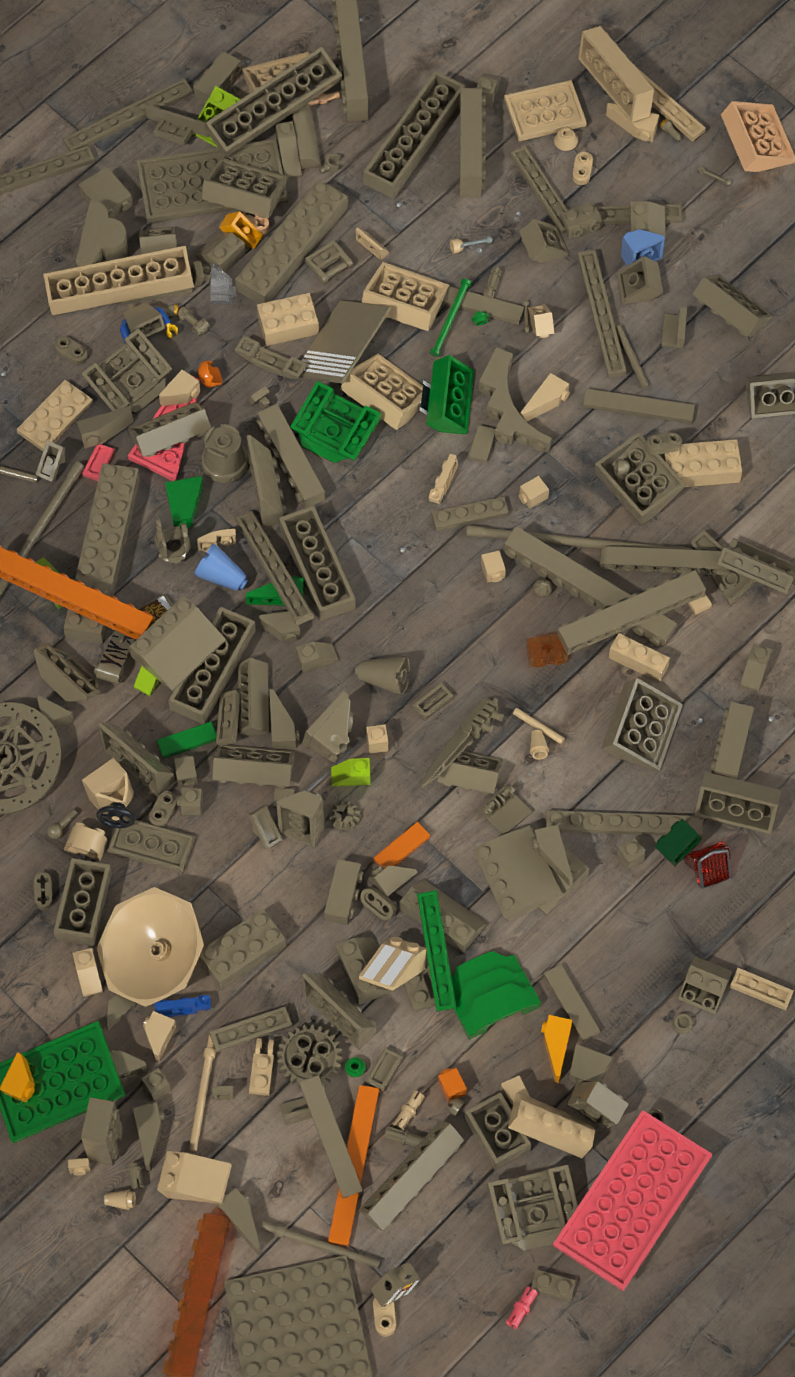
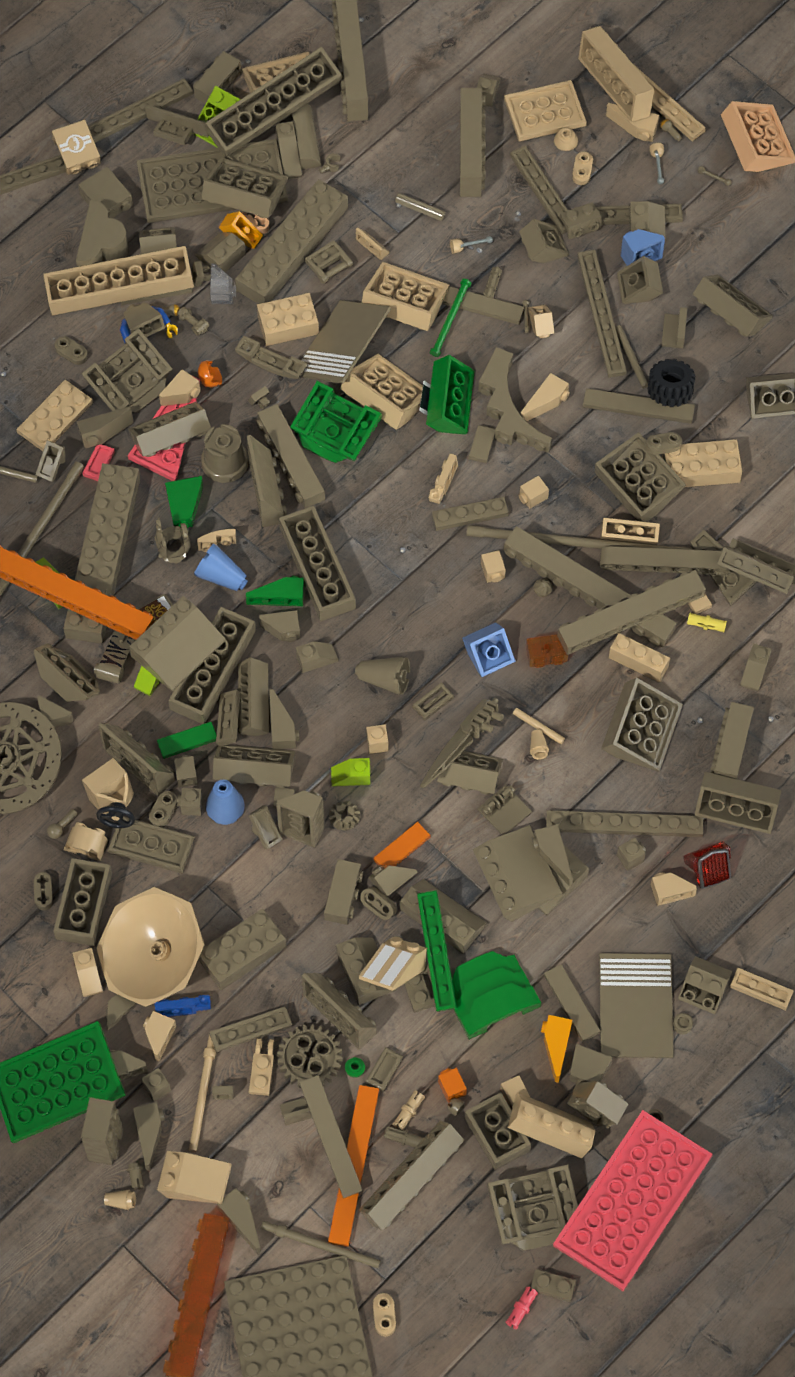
(19, 1080): light orange slope -> none
(76, 147): none -> tan panel
(79, 1166): tan plate -> none
(224, 803): none -> medium blue cone
(274, 568): dark tan tile -> none
(323, 98): light nougat bar -> none
(330, 731): dark tan piece -> none
(403, 1281): dark tan torso -> none
(413, 135): dark tan brick -> none
(420, 206): none -> dark tan axle
(480, 318): green plate -> none
(489, 649): none -> medium blue slope
(622, 466): dark tan hinge -> none
(629, 531): none -> tan brick
(636, 1005): none -> dark tan piece
(657, 151): none -> hinge
(671, 383): none -> black tyre
(671, 888): none -> tan slope
(678, 842): dark green slope -> none
(706, 622): none -> light yellow pin

